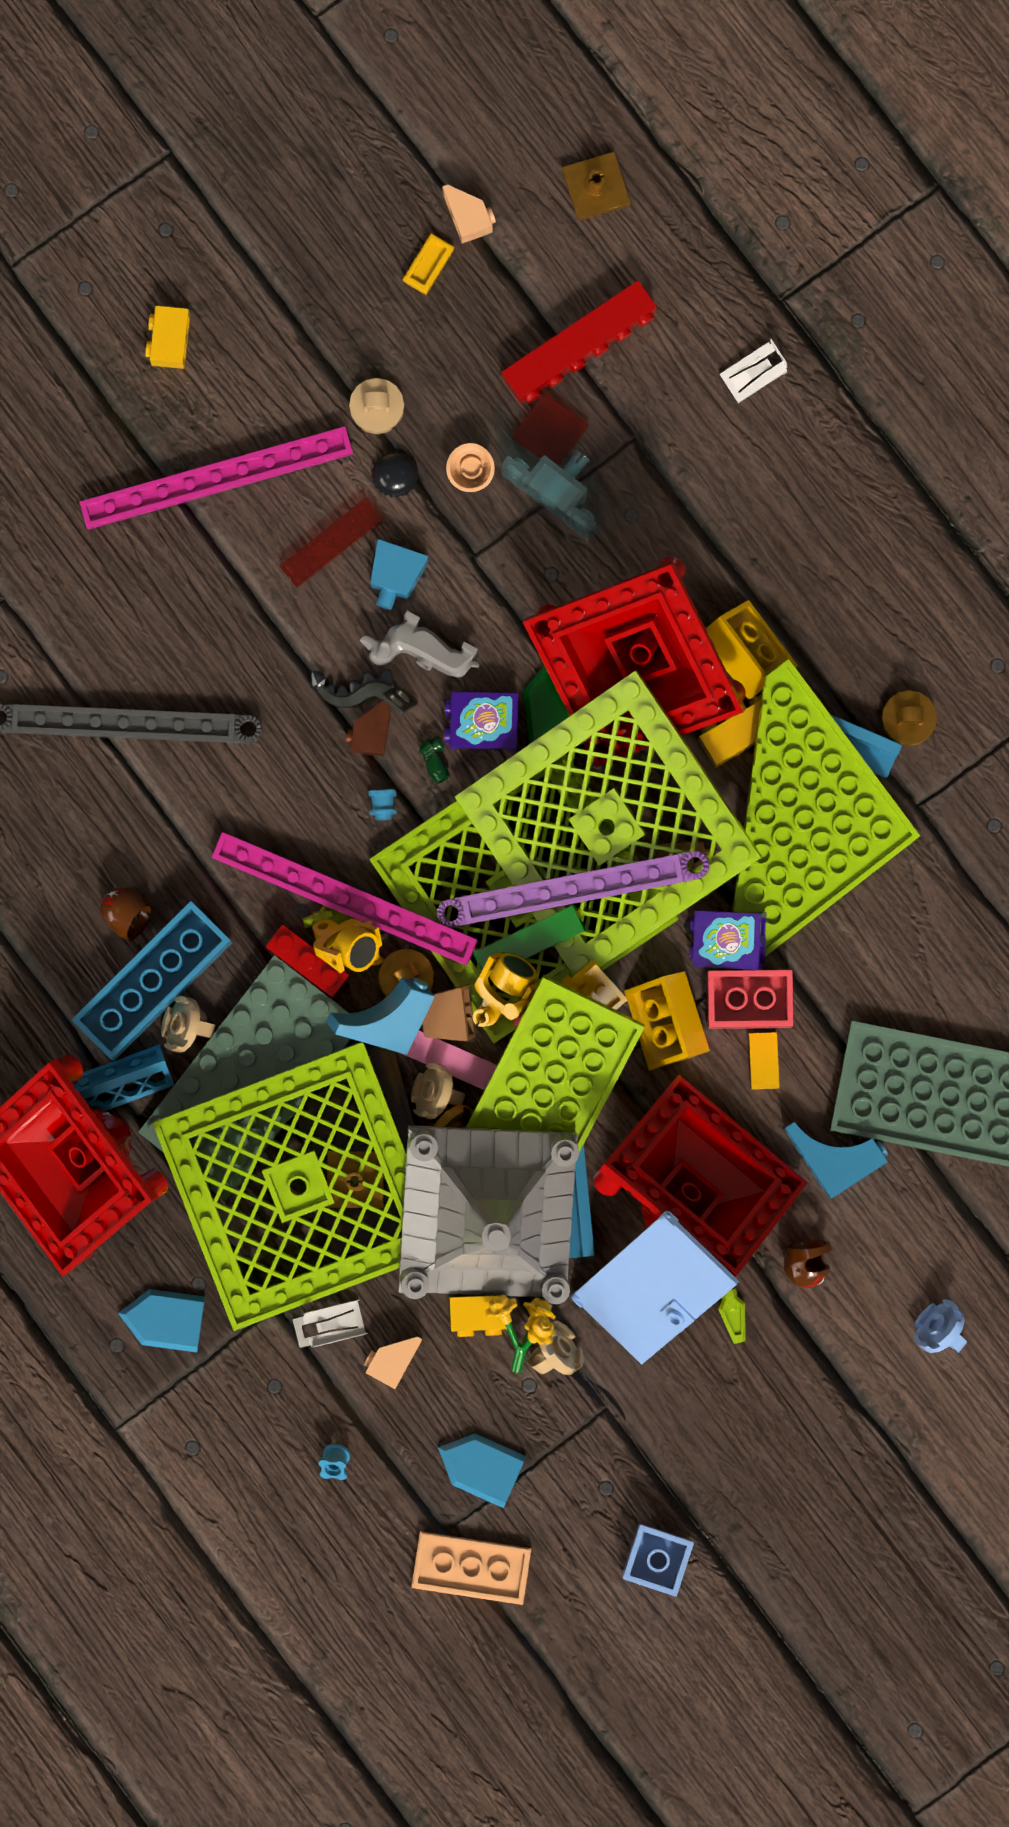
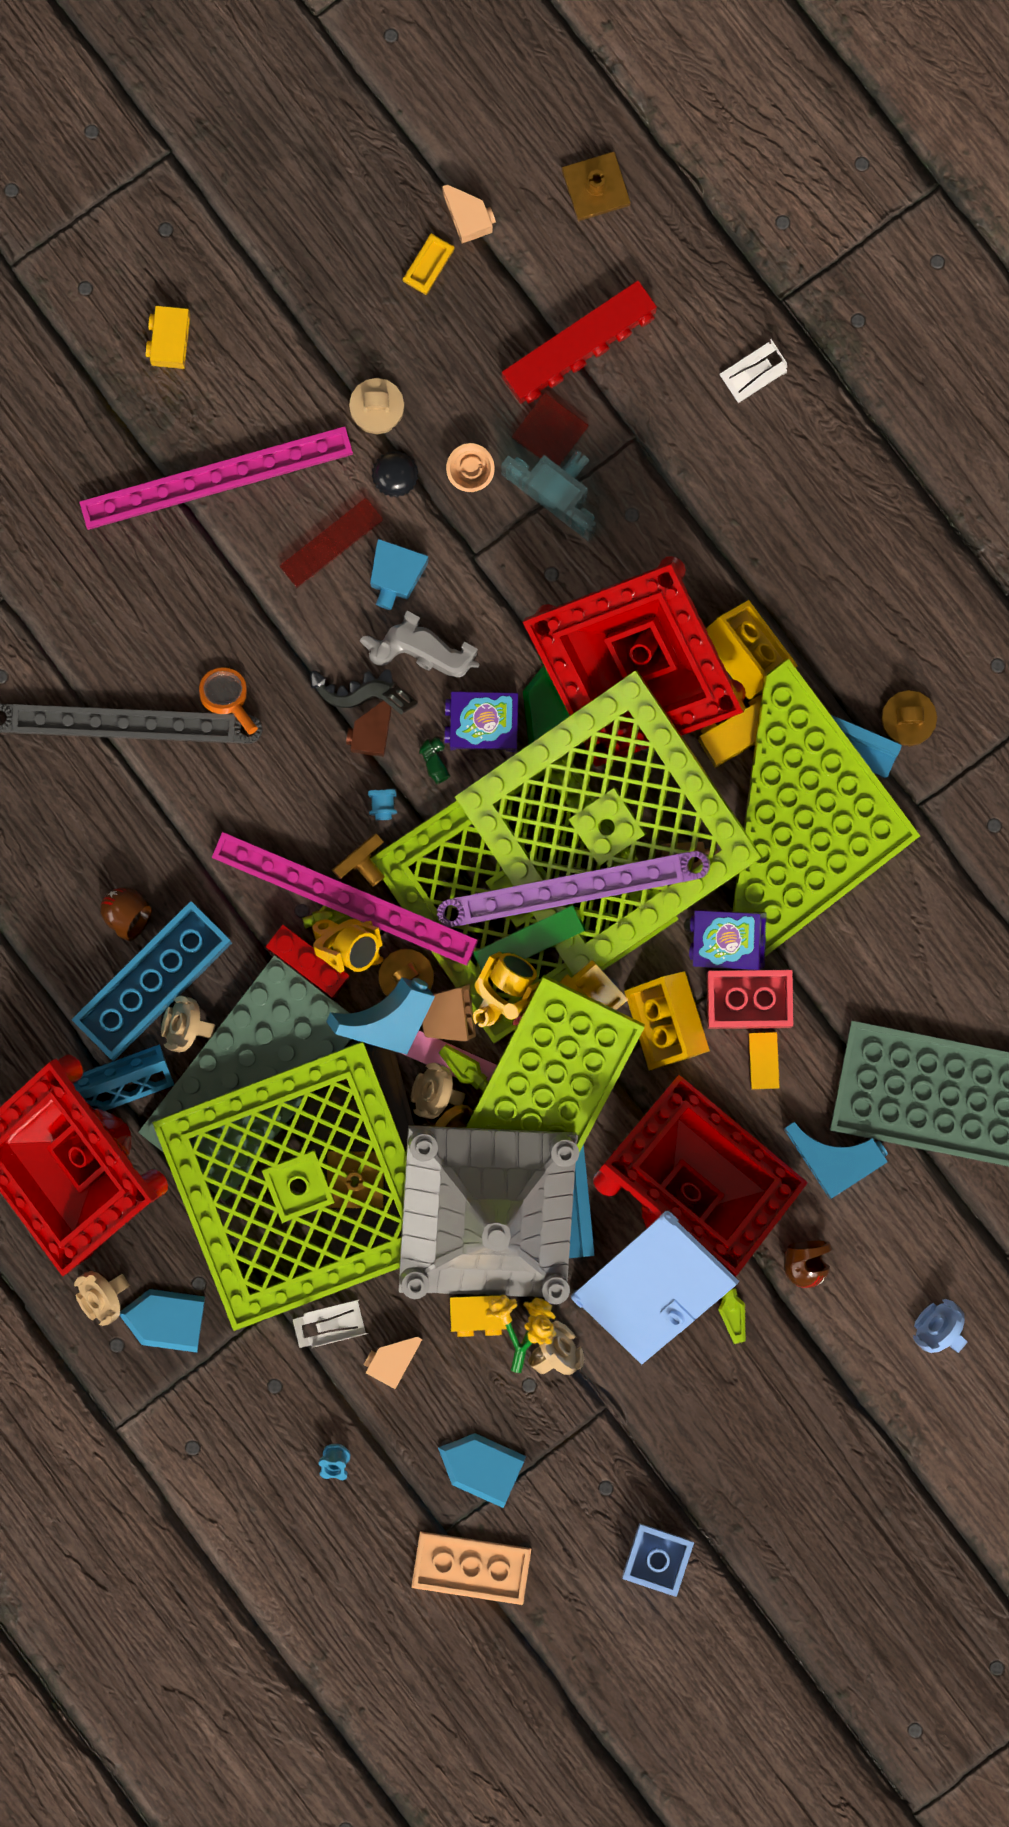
(99, 1297): none -> tan tile
(225, 693): none -> piece
(360, 859): none -> pearl gold tile
(464, 1067): none -> lime piece

